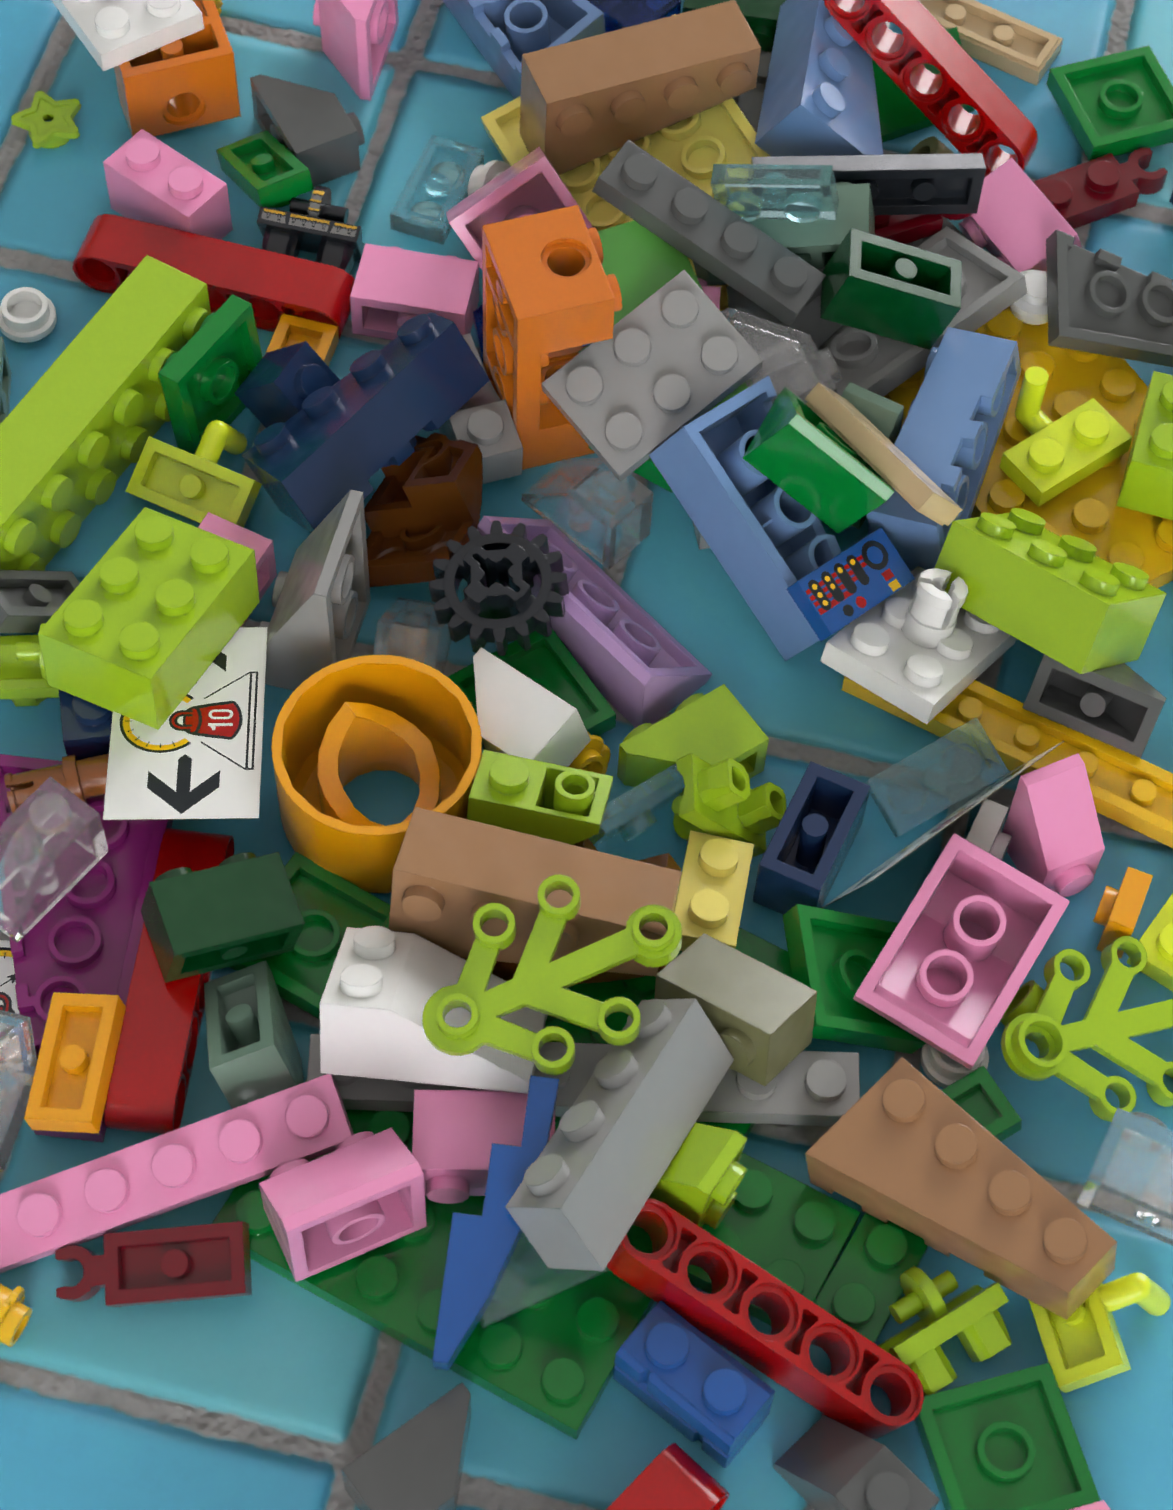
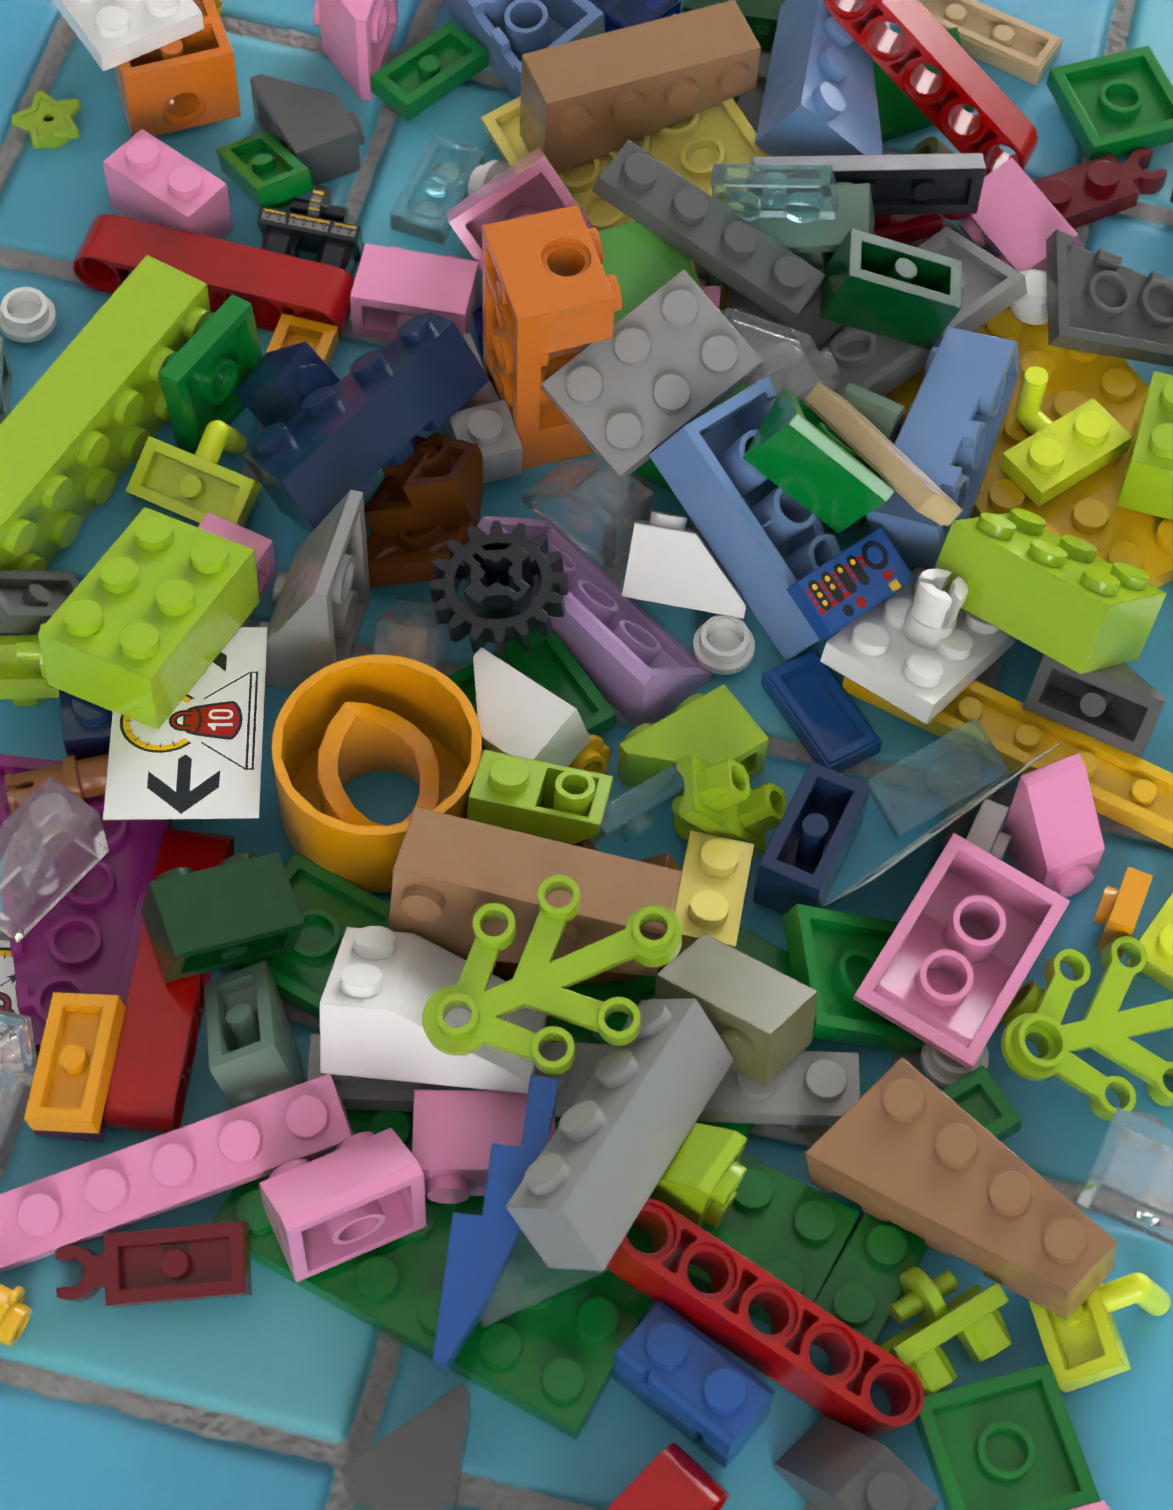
(429, 70): none -> green plate
(678, 568): none -> white slope
(723, 645): none -> white plate
(820, 712): none -> blue tile

